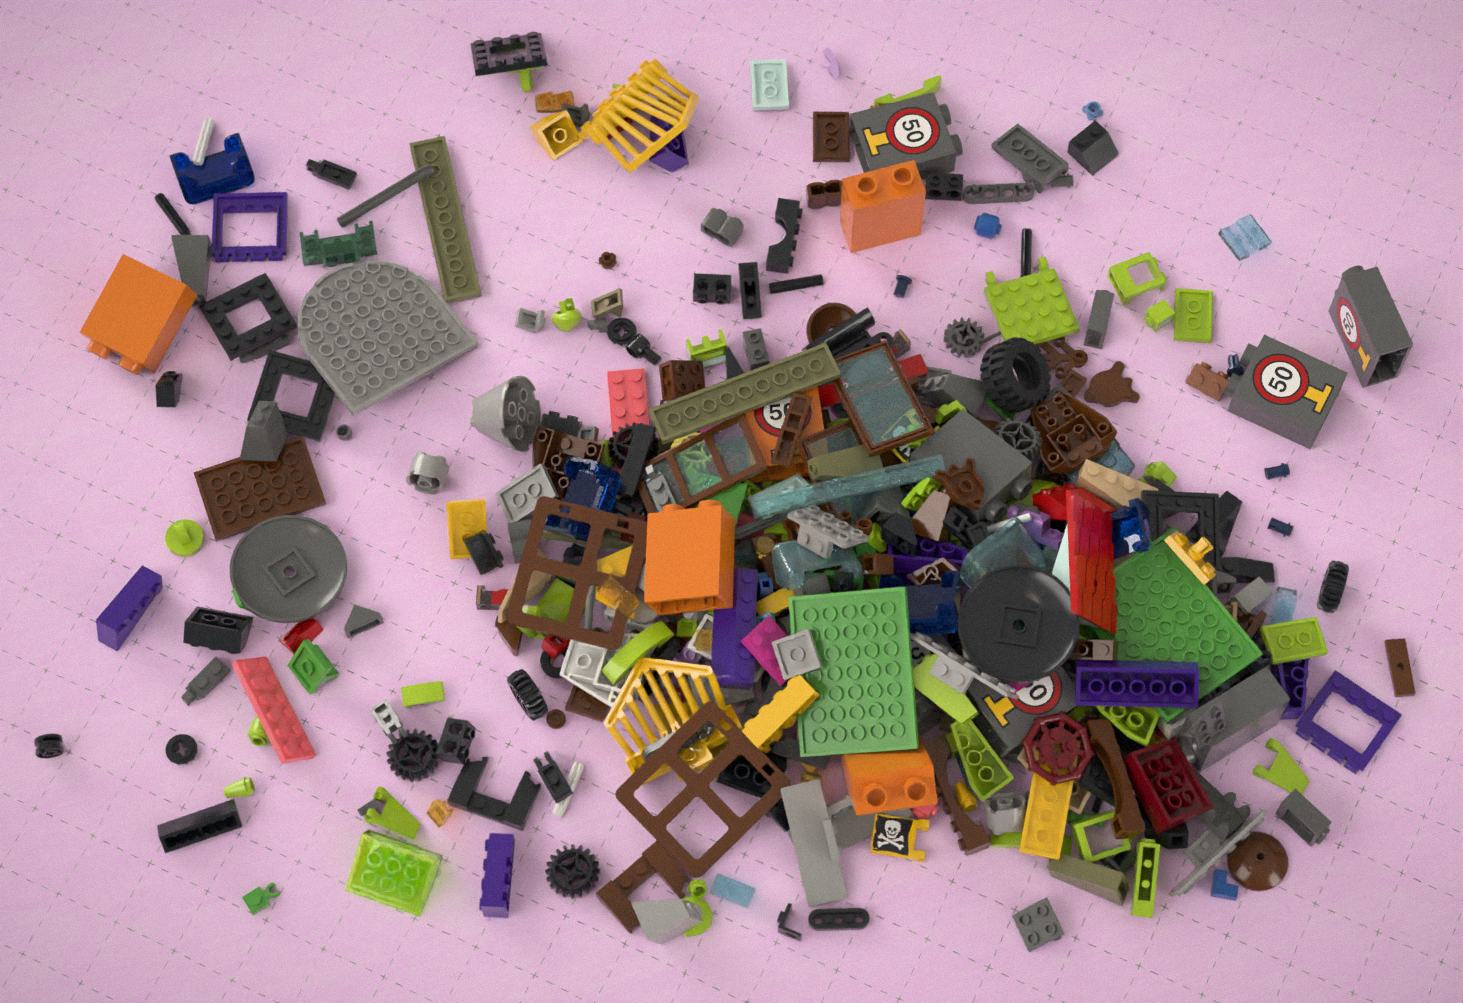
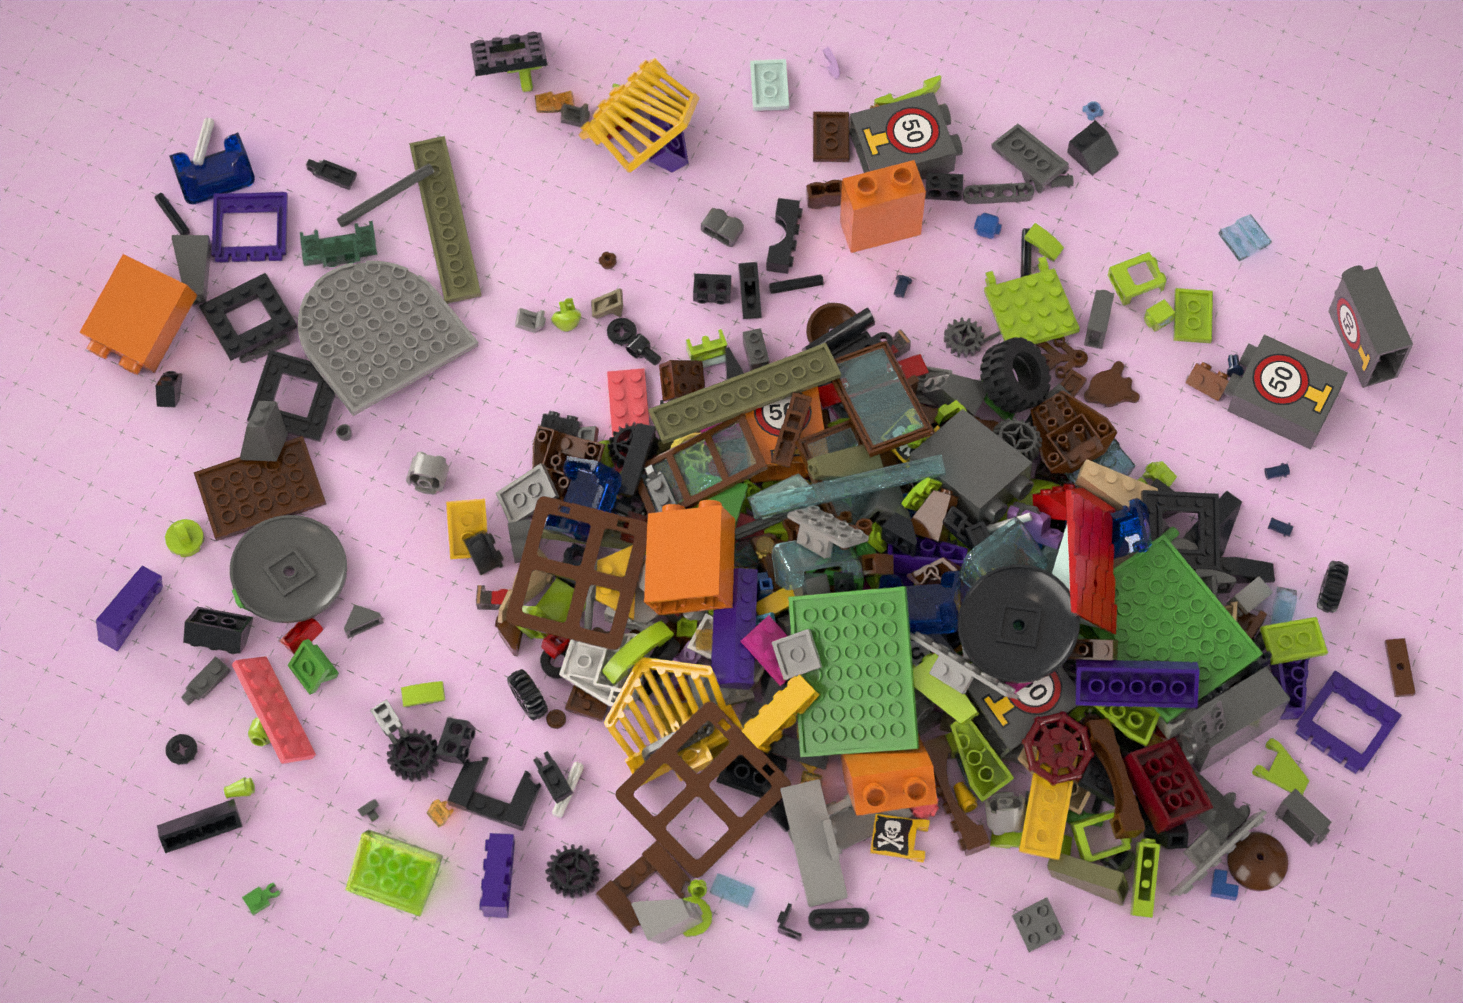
(48, 746): black wheel -> none
(393, 815): lime flag -> none
(508, 413): light grey cone -> none
(556, 134): yellow slope -> none
(599, 324): dark grey tile -> none
(619, 596): clear yellow slope -> none
(962, 484): reddish brown tile -> none
(1047, 243): none -> lime slope
(1193, 555): yellow plate -> none

